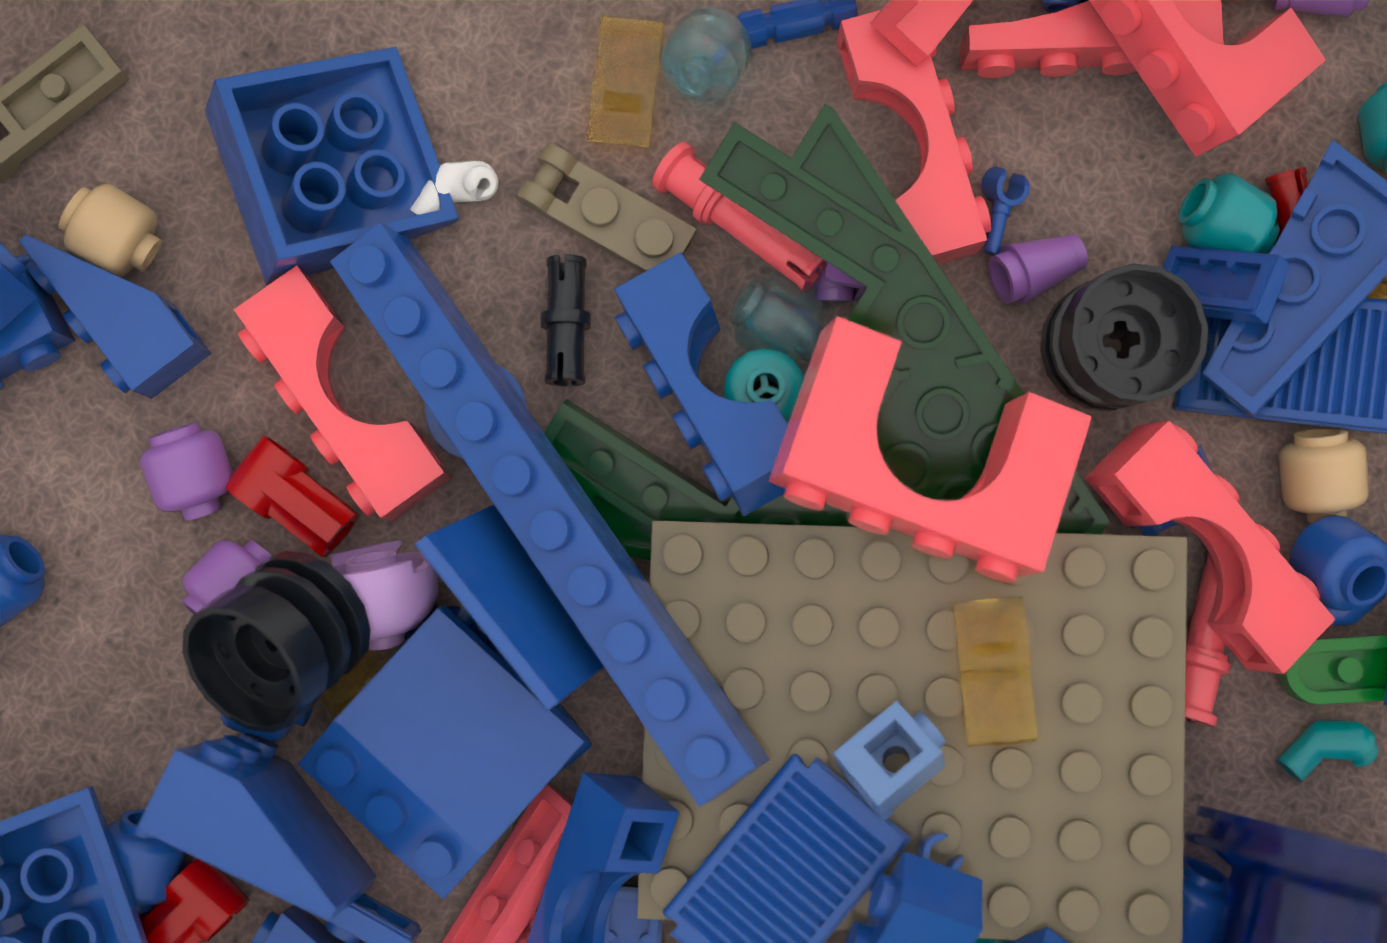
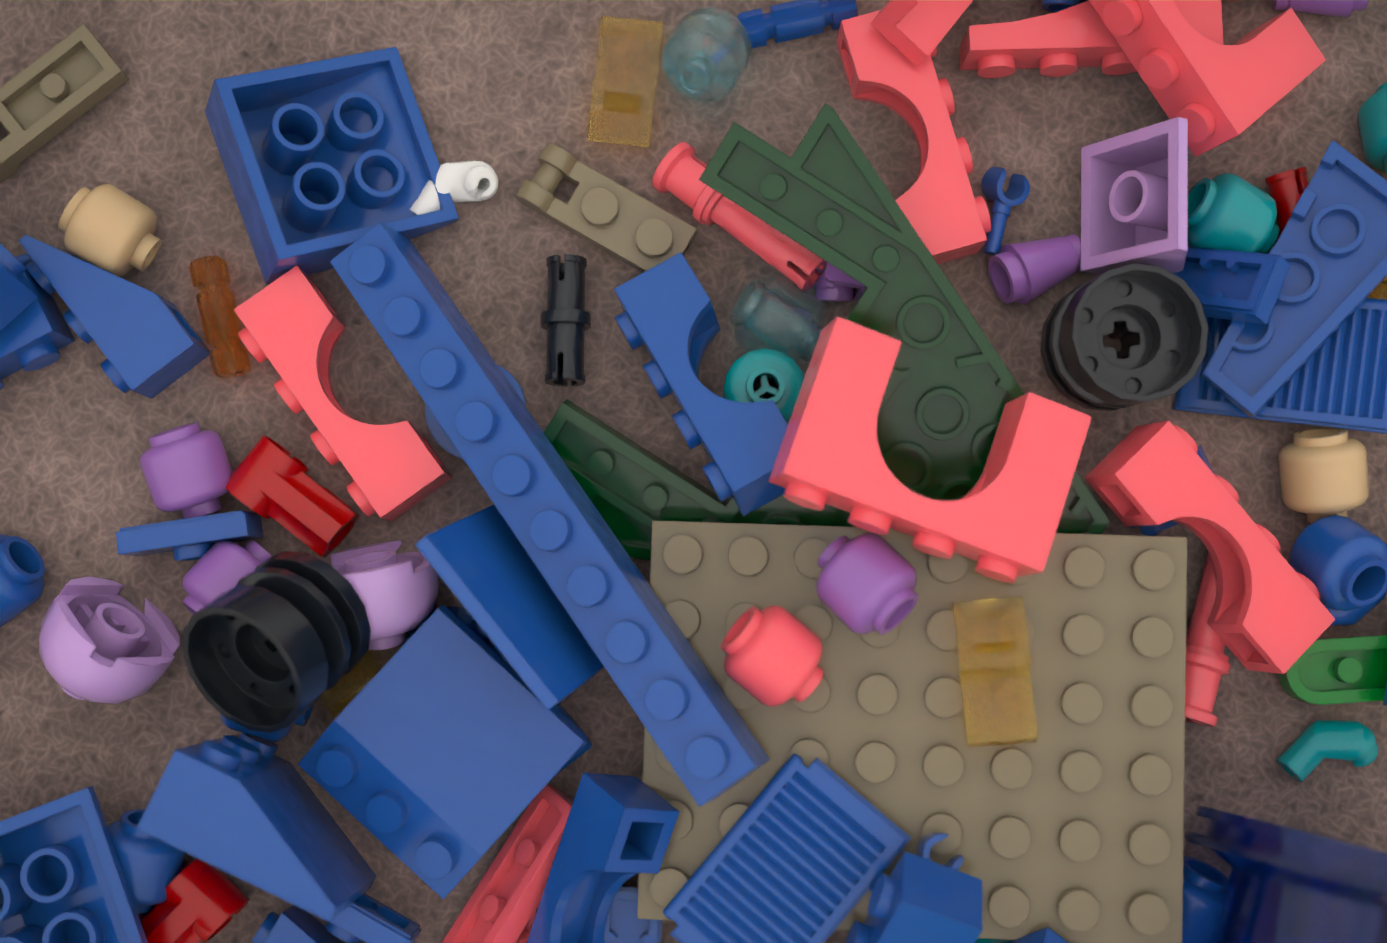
(103, 644): none -> lavender cylinder
(190, 536): none -> blue plate
(218, 317): none -> clear orange axle
(773, 655): none -> coral head
(866, 583): none -> medium lavender head
(889, 733): medium blue brick -> none
(1136, 199): none -> lavender slope

